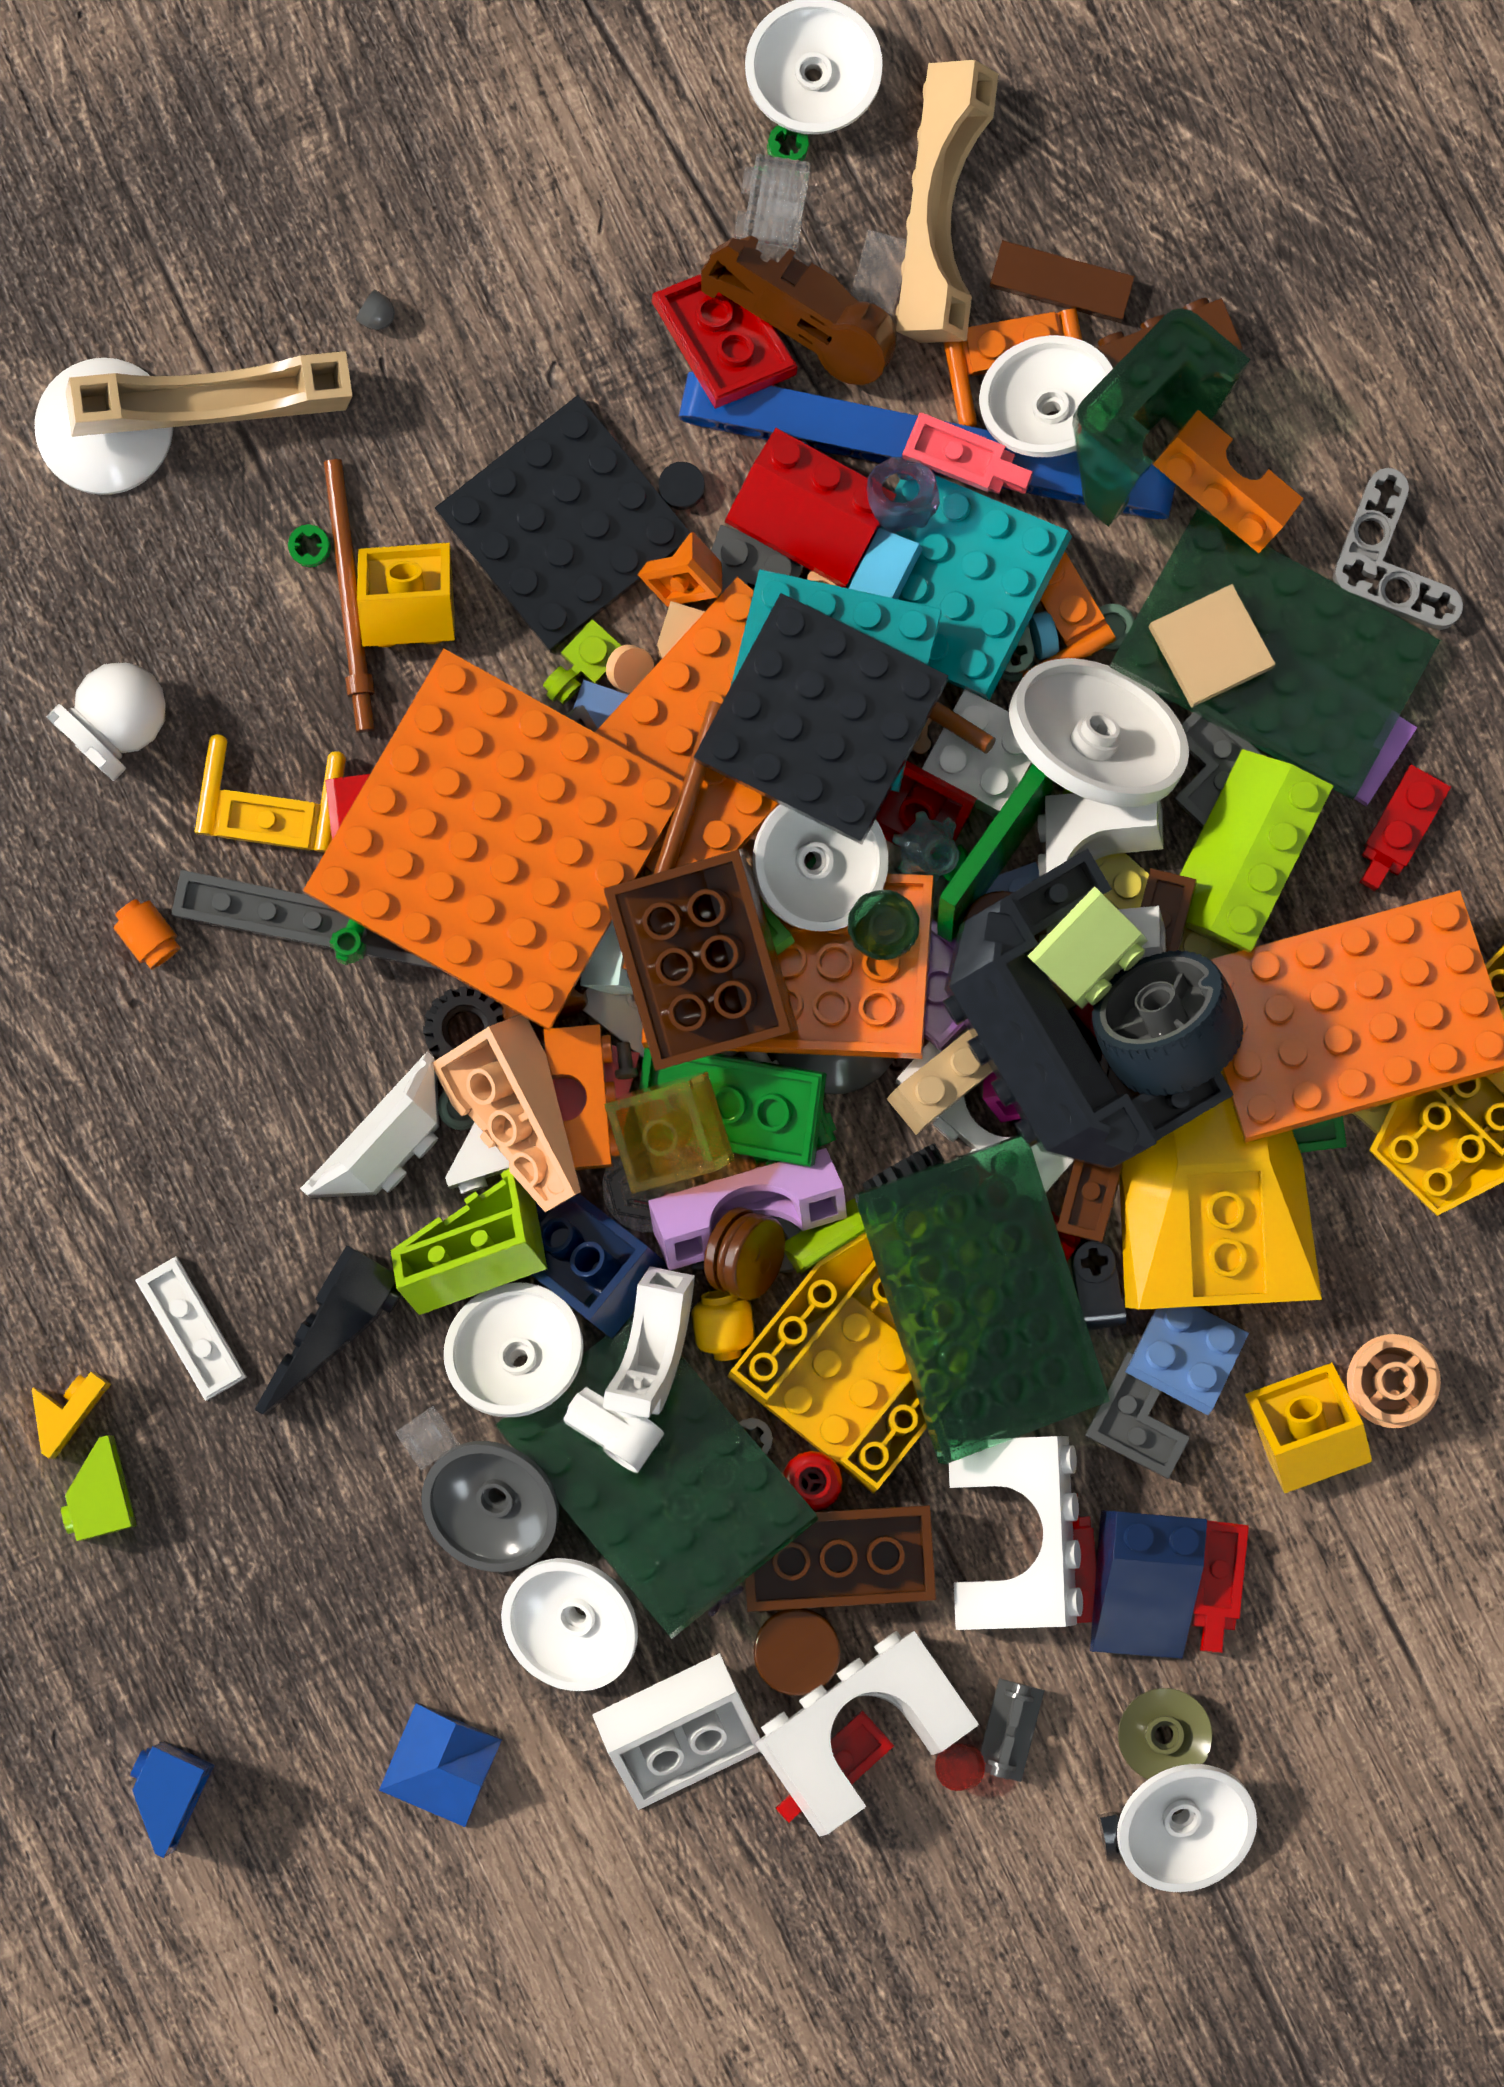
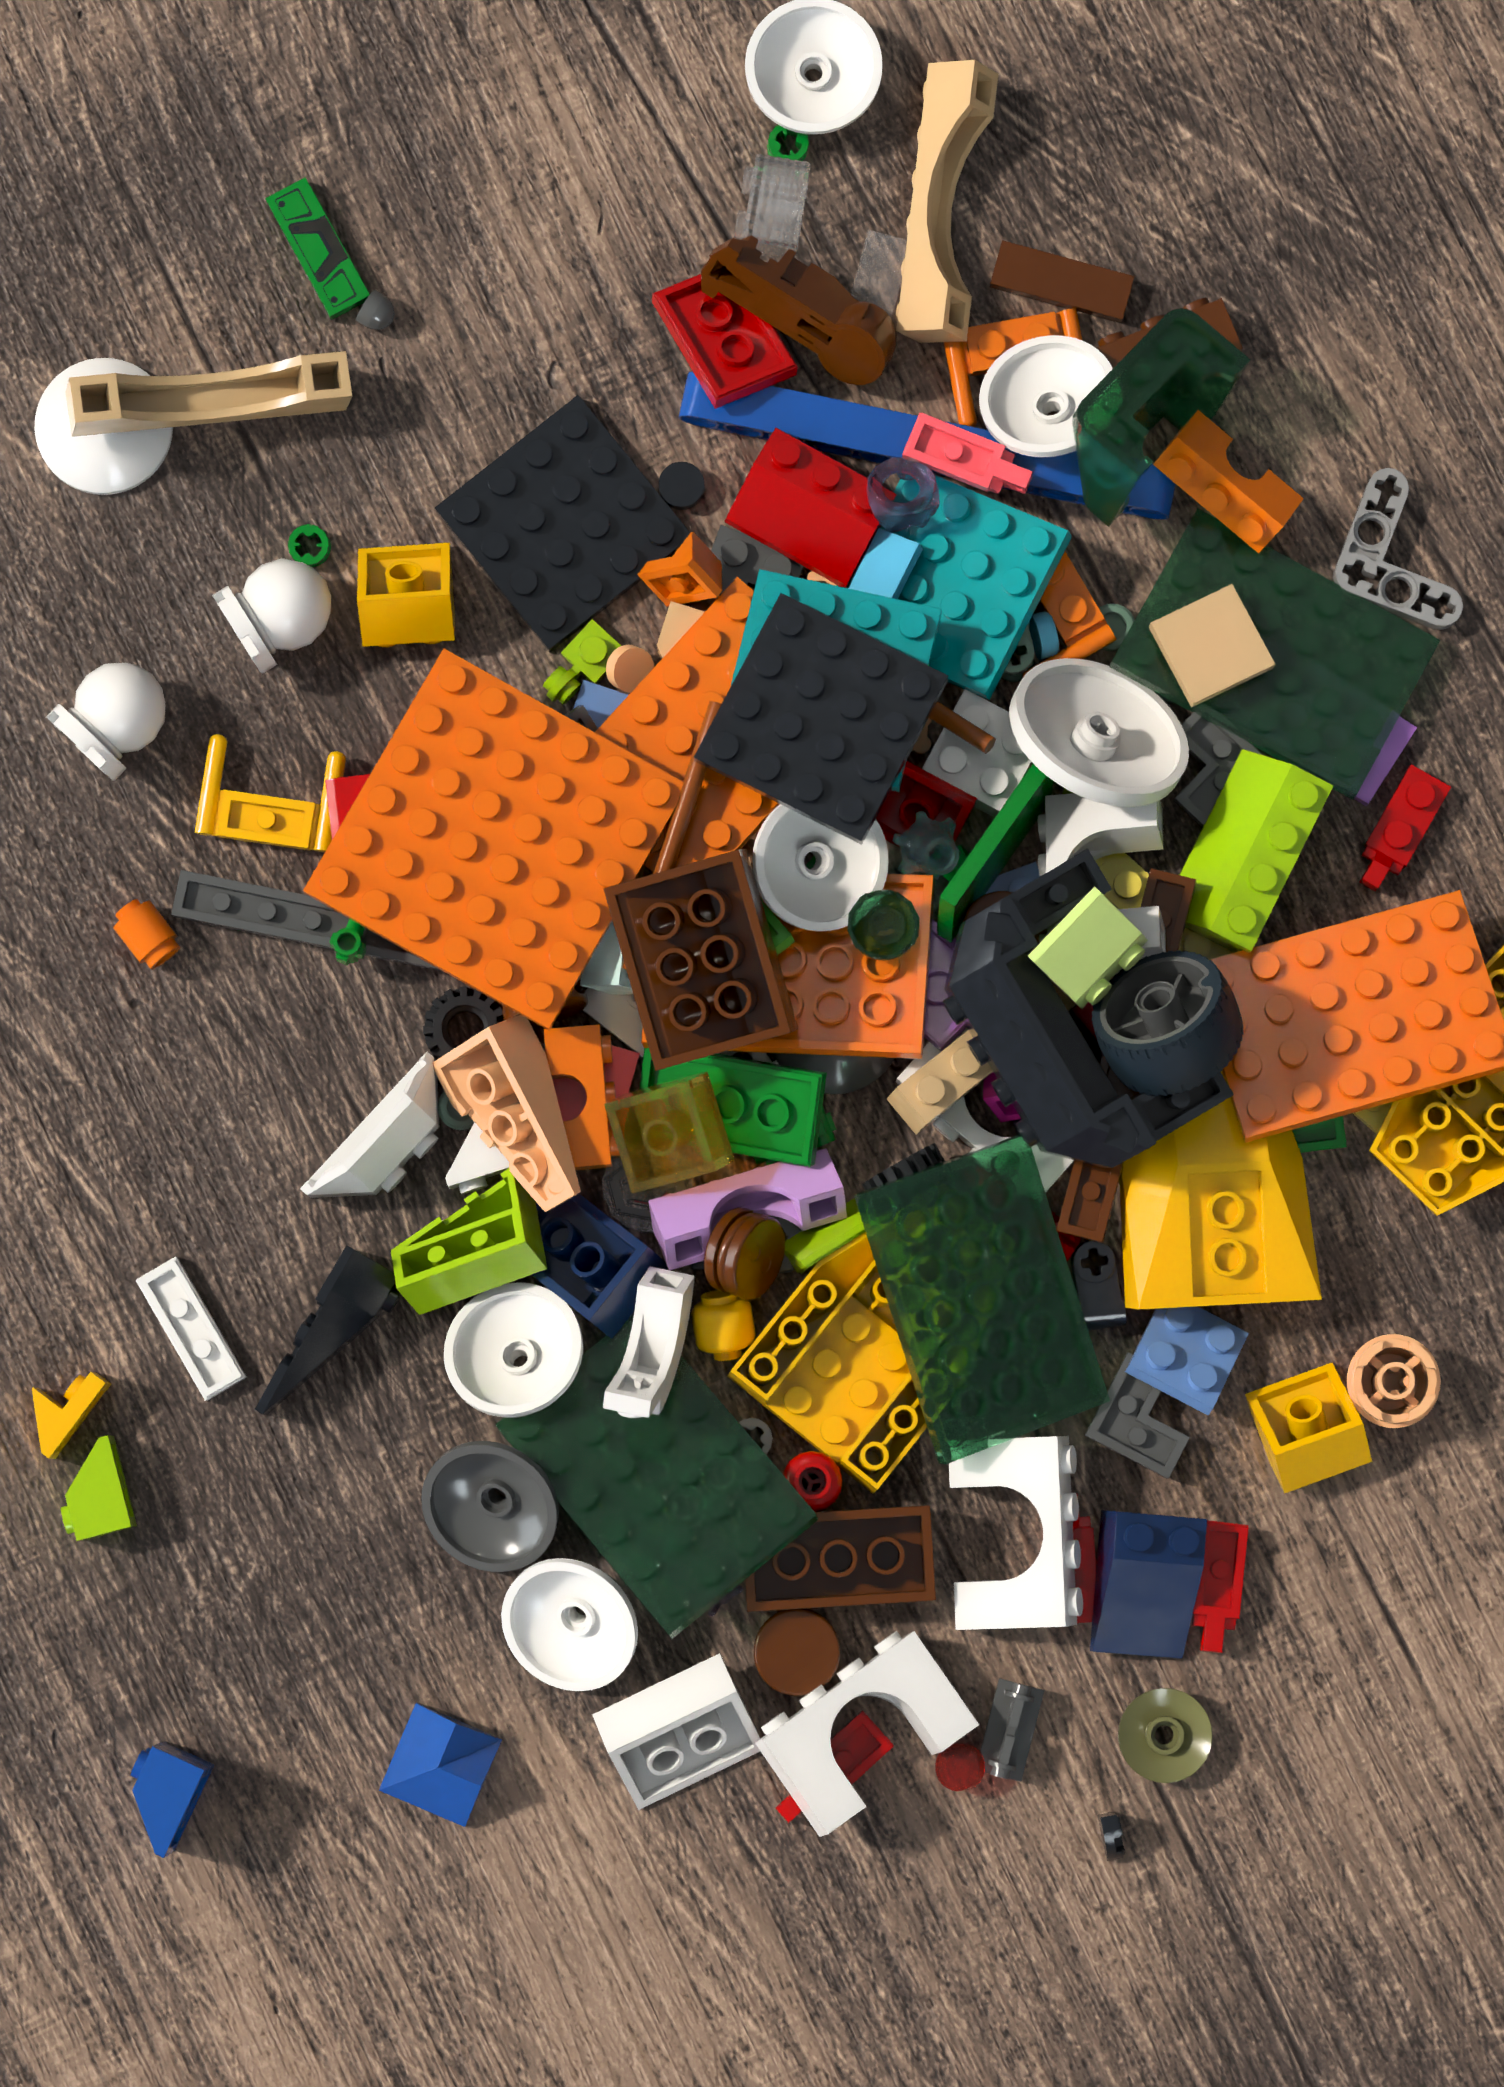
(279, 608): none -> white tile
(318, 248): none -> green tile
(358, 683): dark orange bar -> none
(427, 1438): clear tile -> none
(622, 1438): white piece -> none
(626, 1068): dark grey piece -> none
(1193, 1846): white dish -> none

